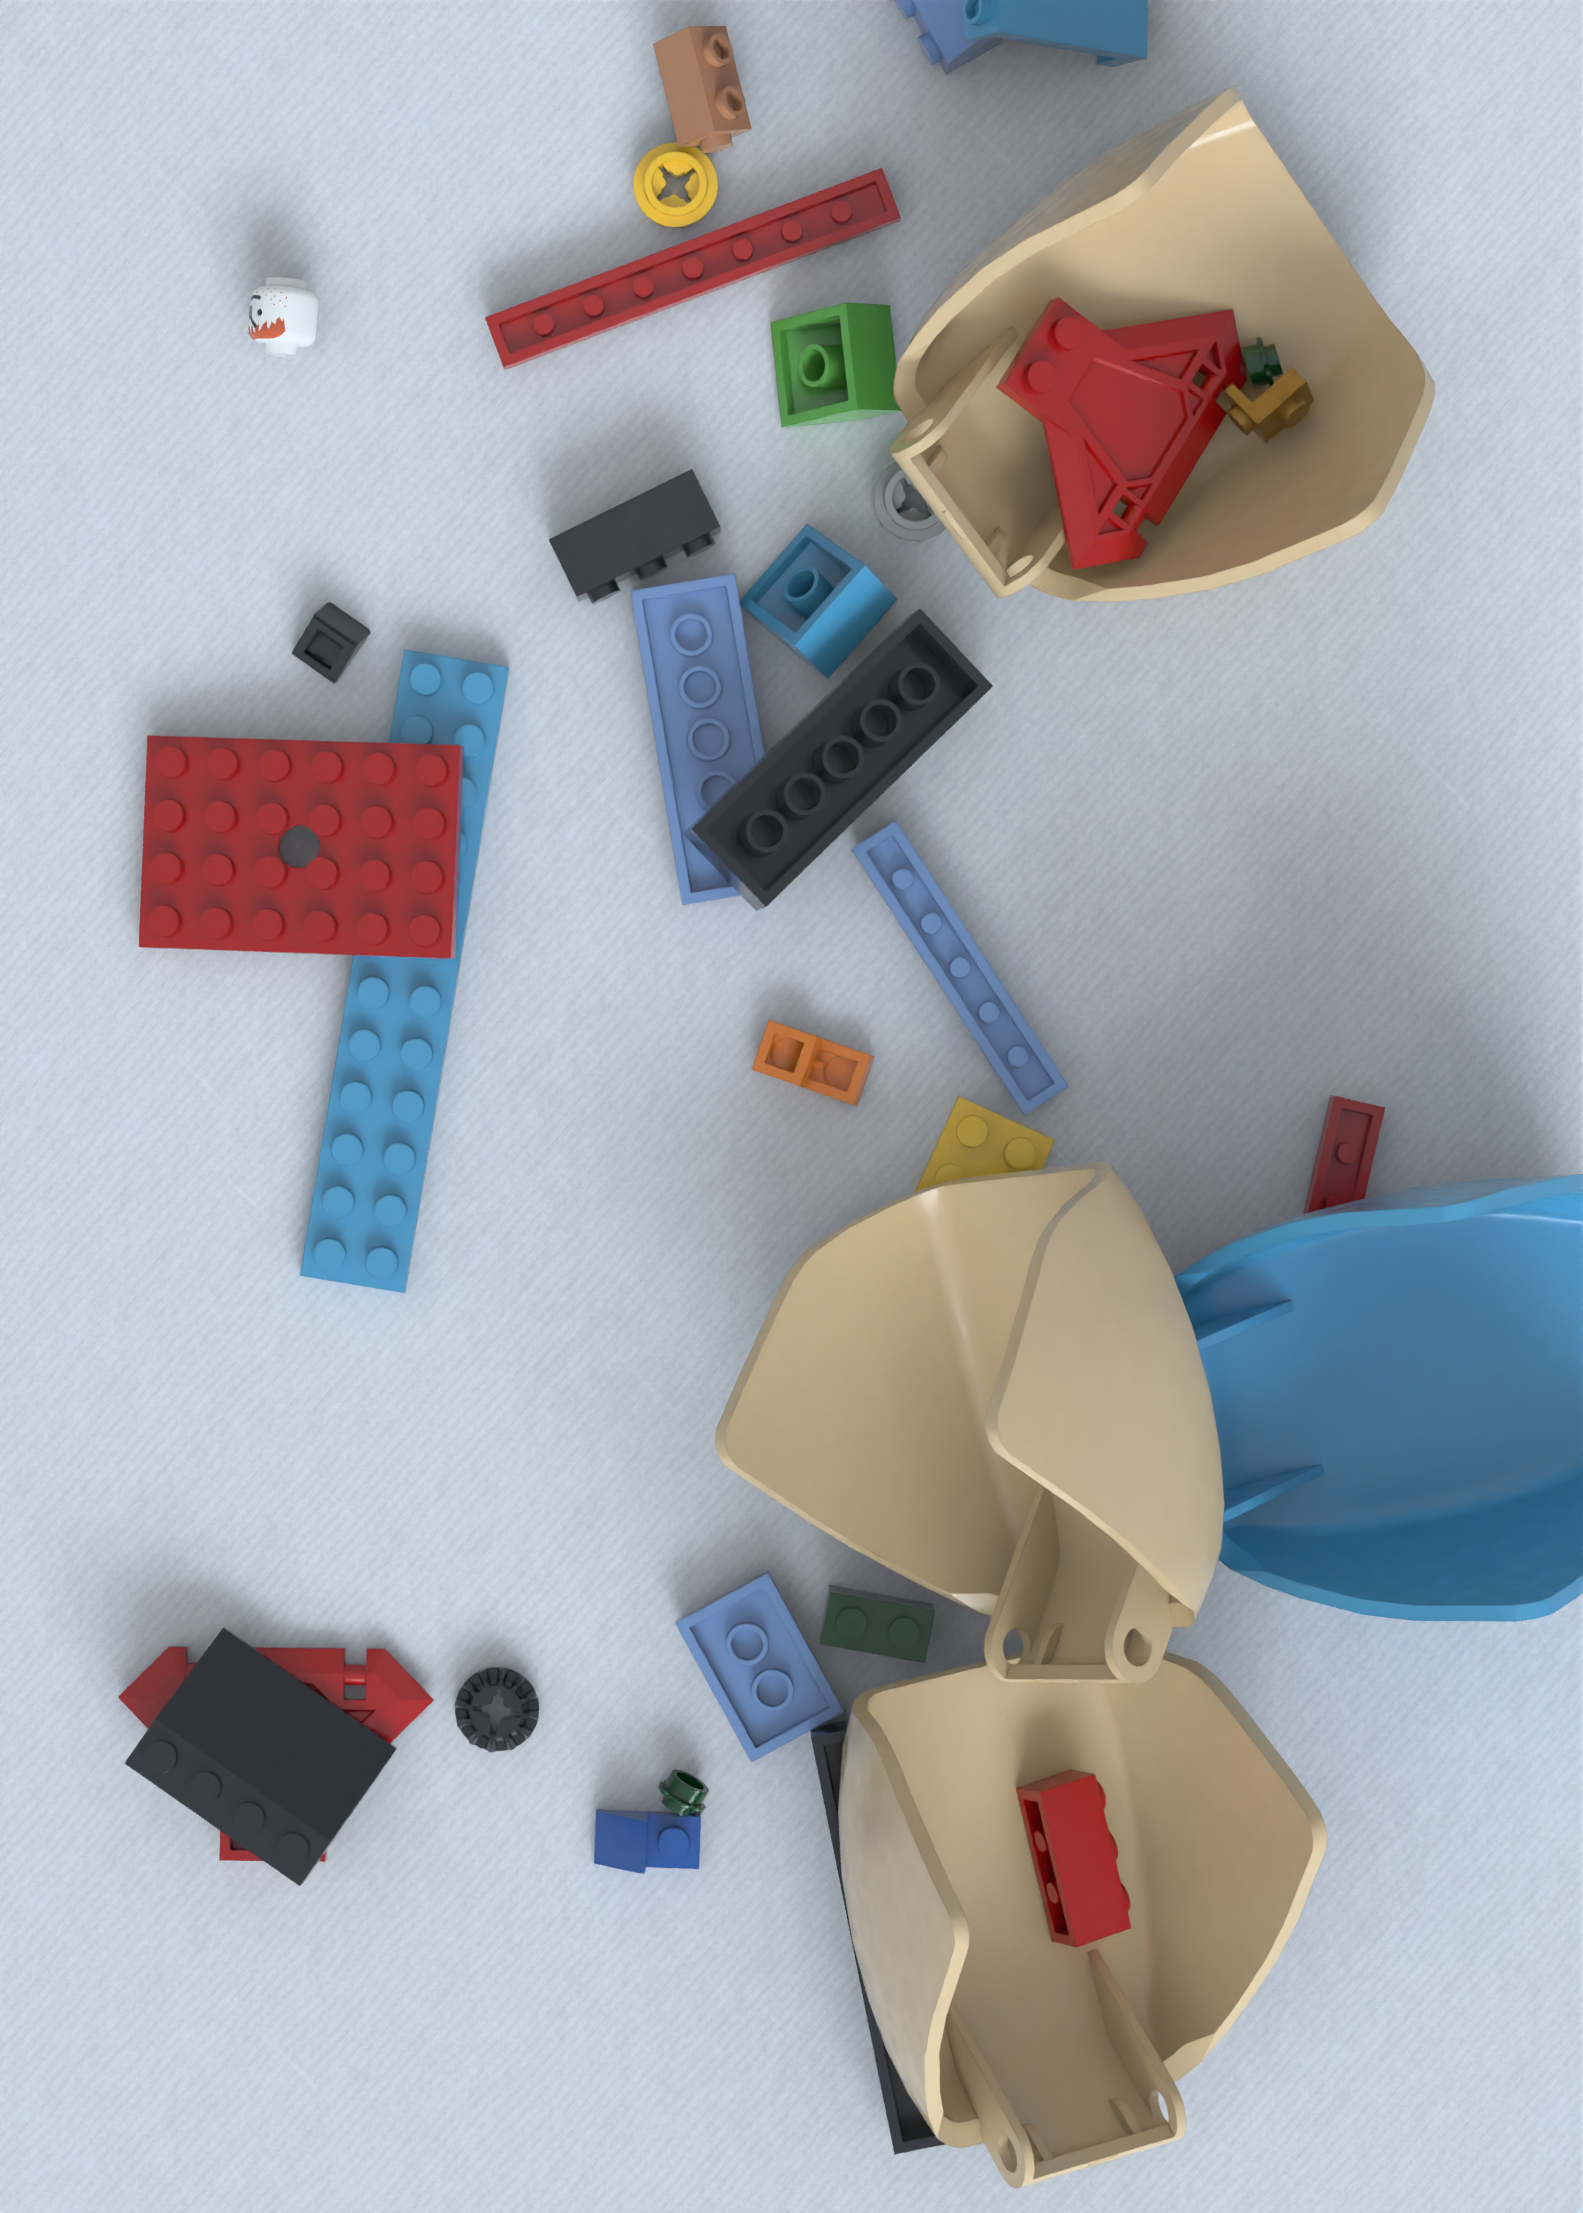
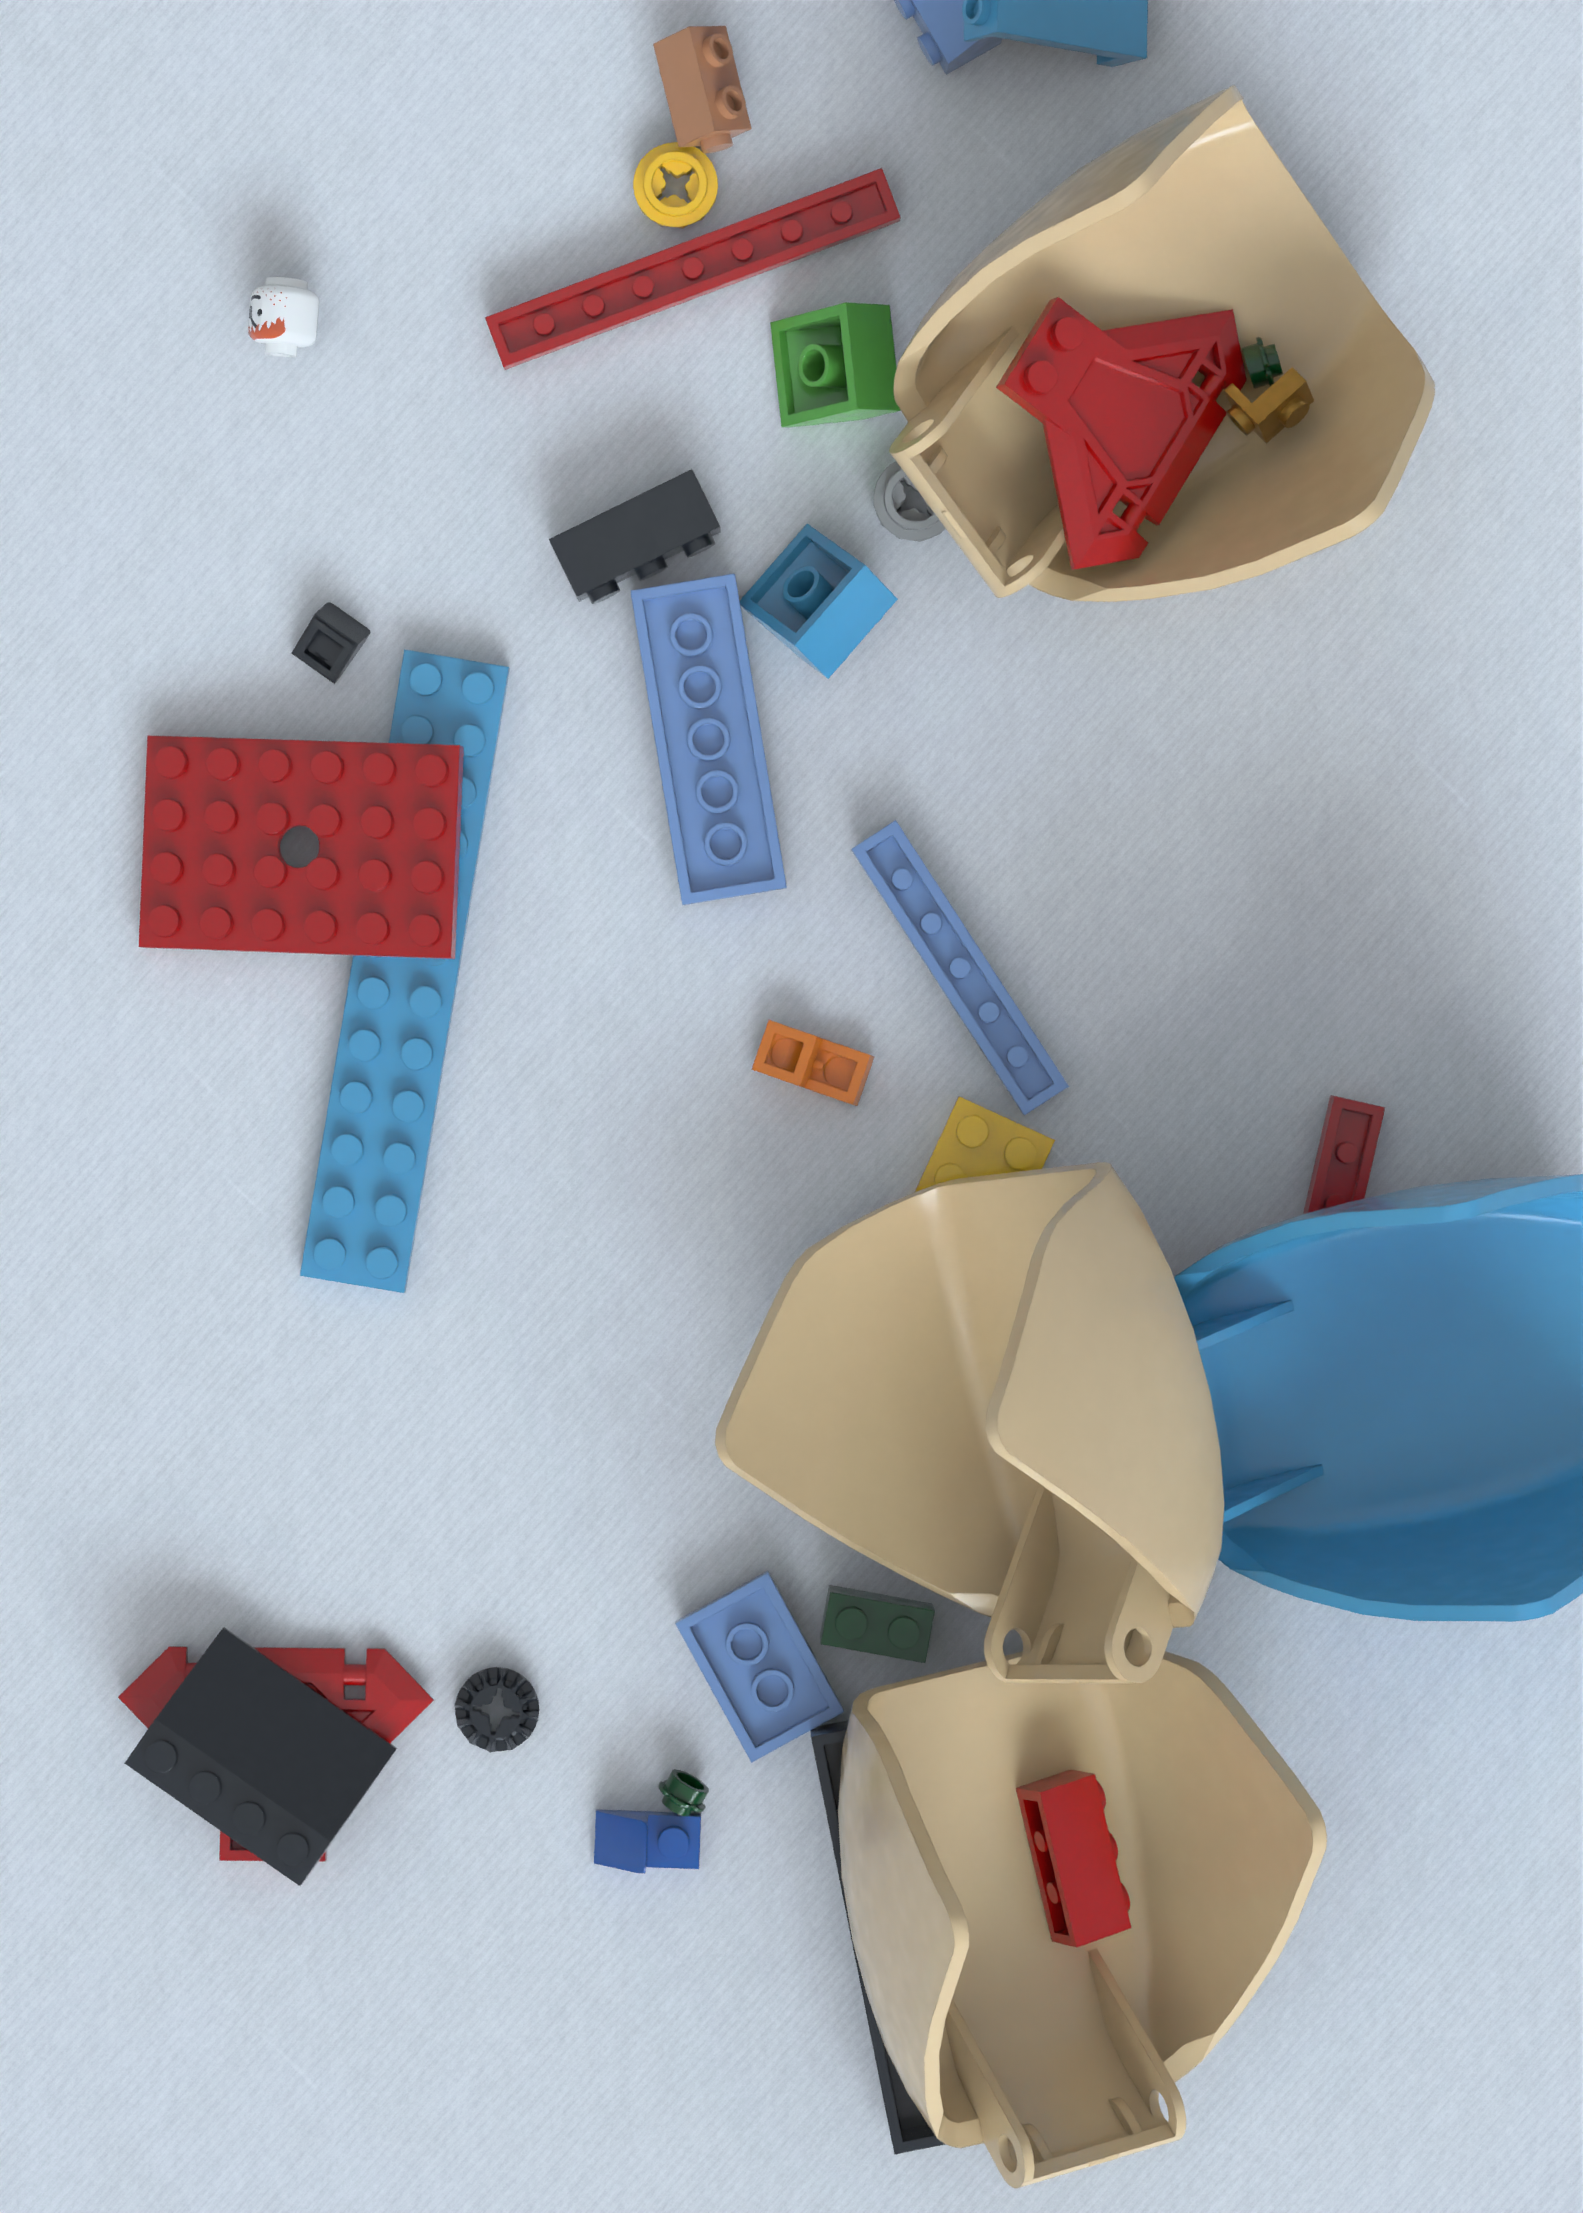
(838, 760): black brick -> none

